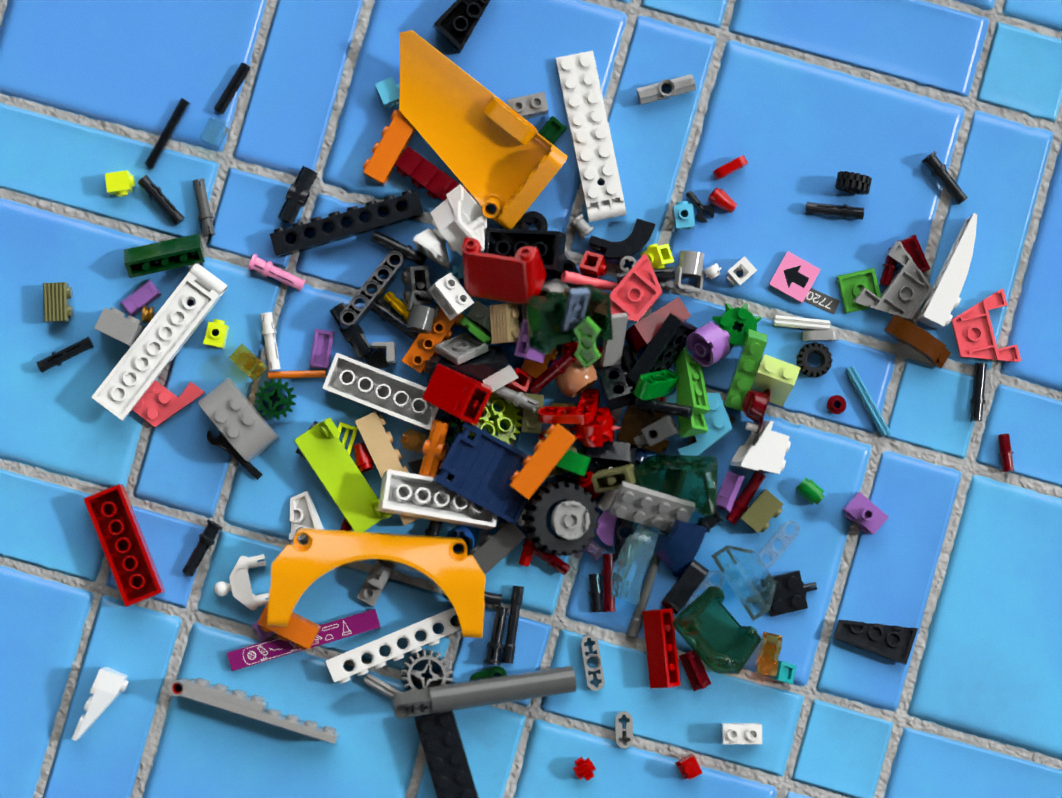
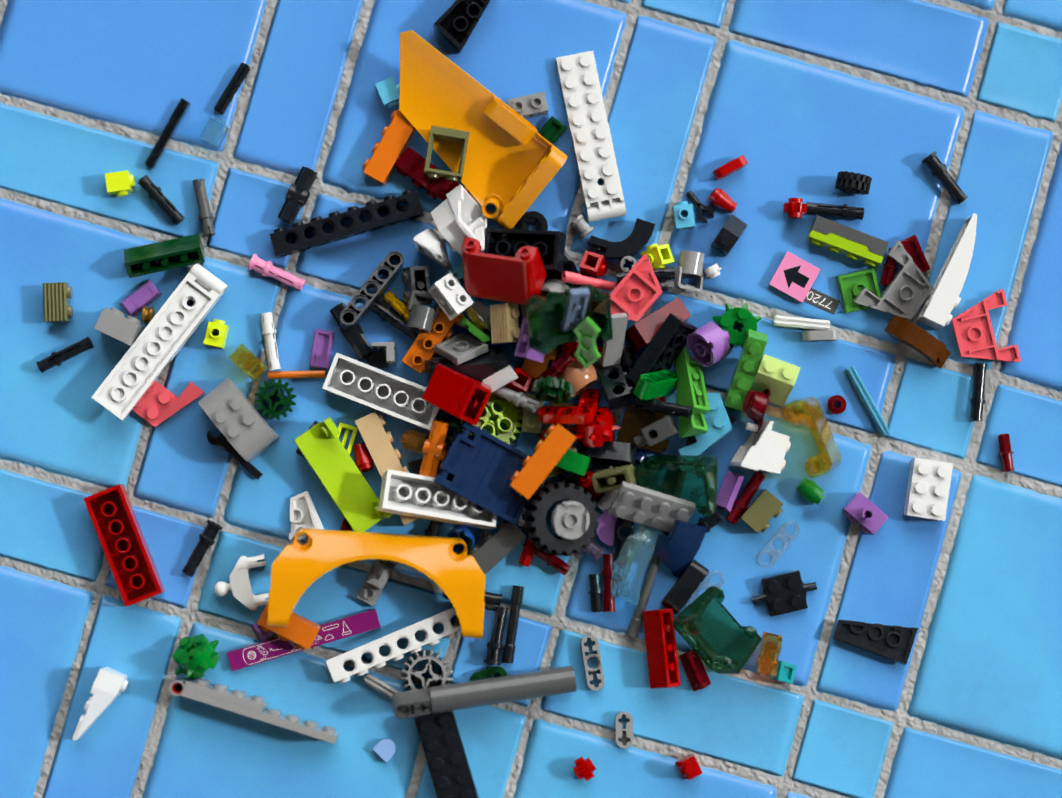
(195, 656): none -> green brick
(385, 749): none -> light blue tile
(393, 245): black pin -> none
(446, 134): none -> olive window
(476, 317): none -> clear yellow tile
(552, 389): none -> dark green gear
(678, 86): light grey piece -> none
(729, 235): none -> black slope
(741, 733): white brick -> none
(746, 268): white brick -> none
(747, 578): clear light blue wedge -> none
(795, 208): none -> red gear
(811, 410): none -> clear yellow windscreen
(825, 356): black tyre -> none
(848, 241): none -> piece
(928, 489): none -> white brick

